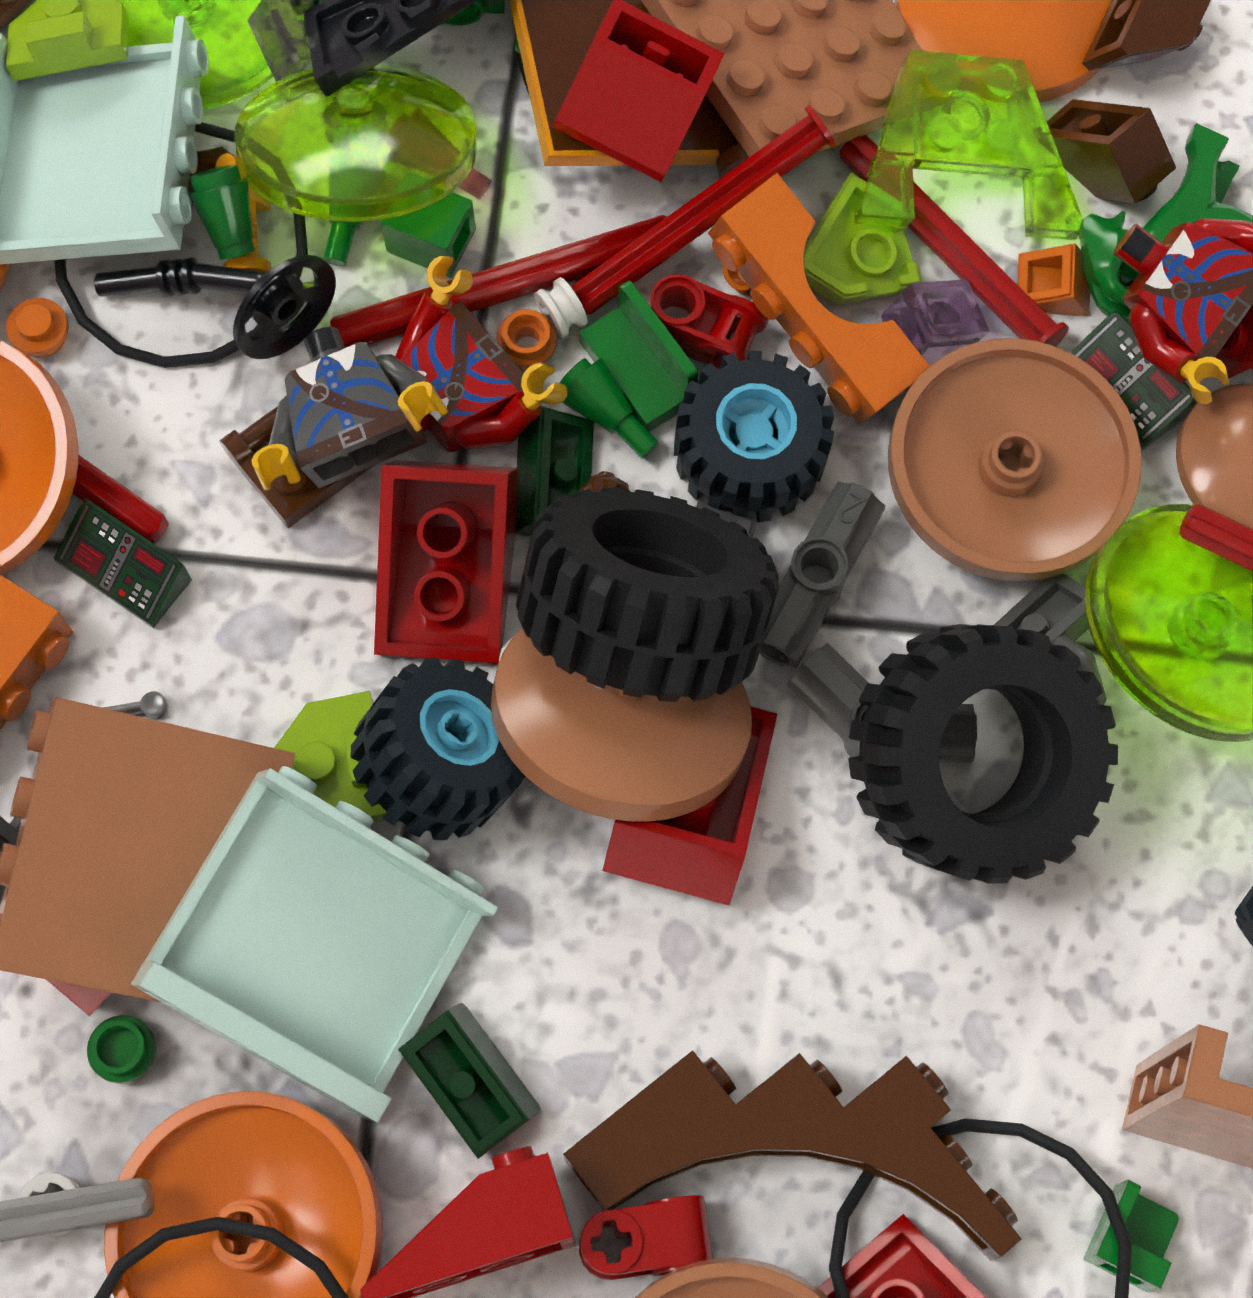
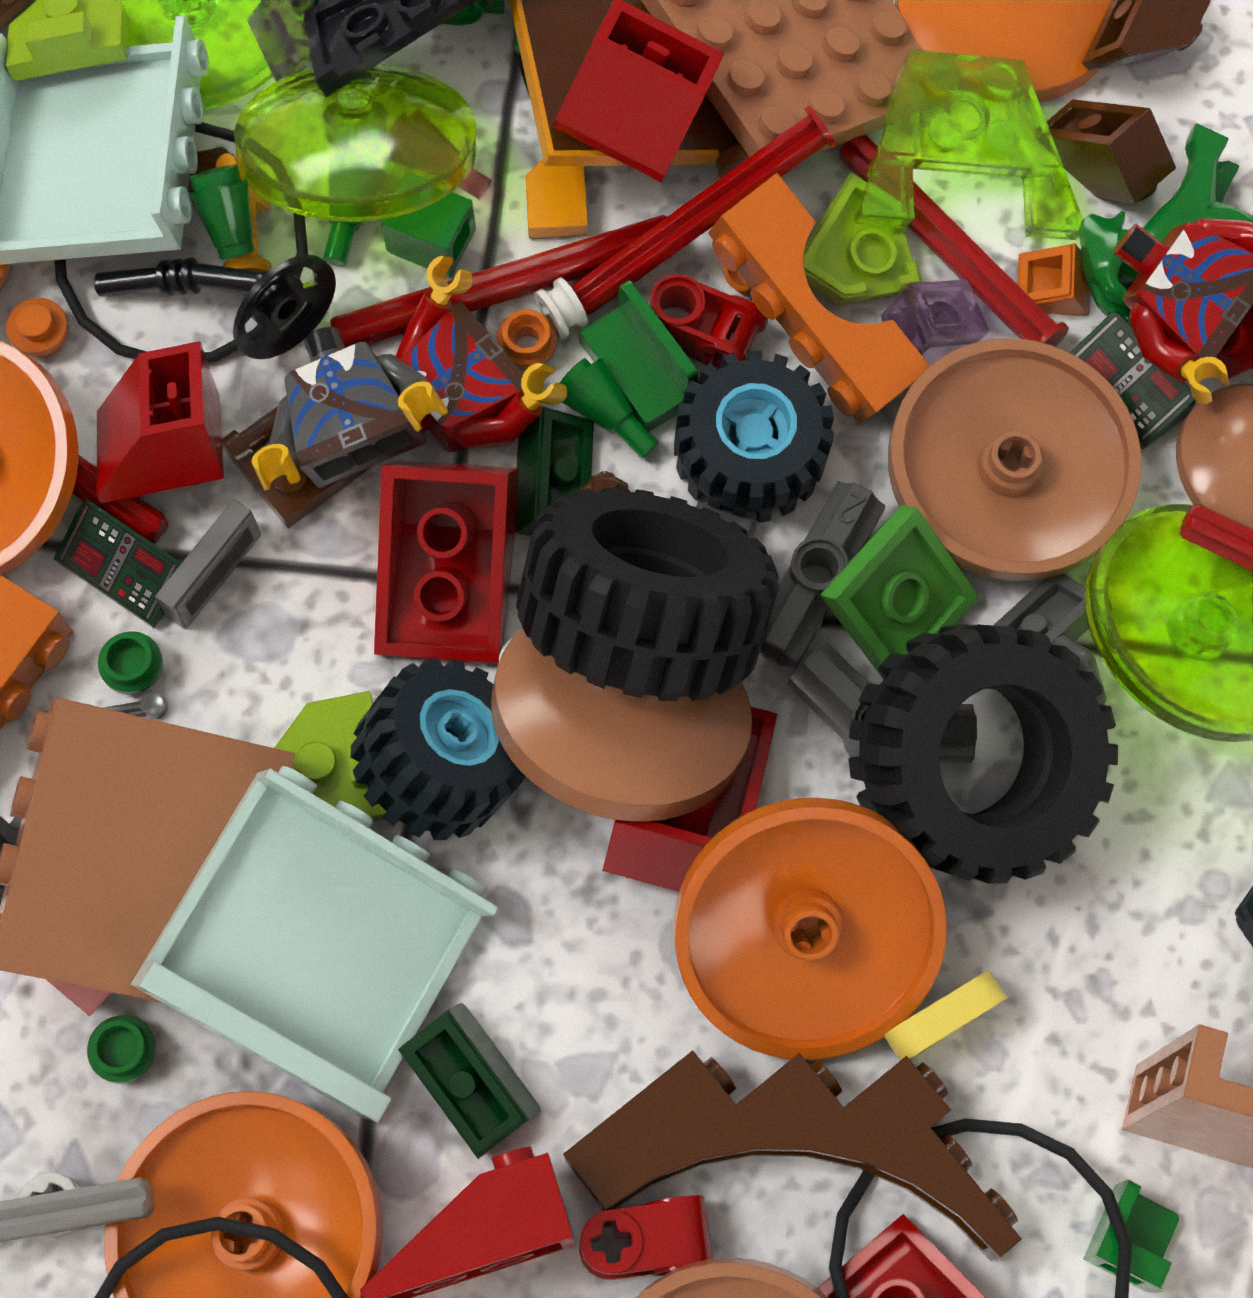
(130, 662): none -> green plate
(160, 426): none -> red slope
(209, 564): none -> flat silver tile
(556, 201): none -> light orange tile
(809, 928): none -> orange dish
(899, 588): none -> bright green plate
(945, 1016): none -> light yellow beam

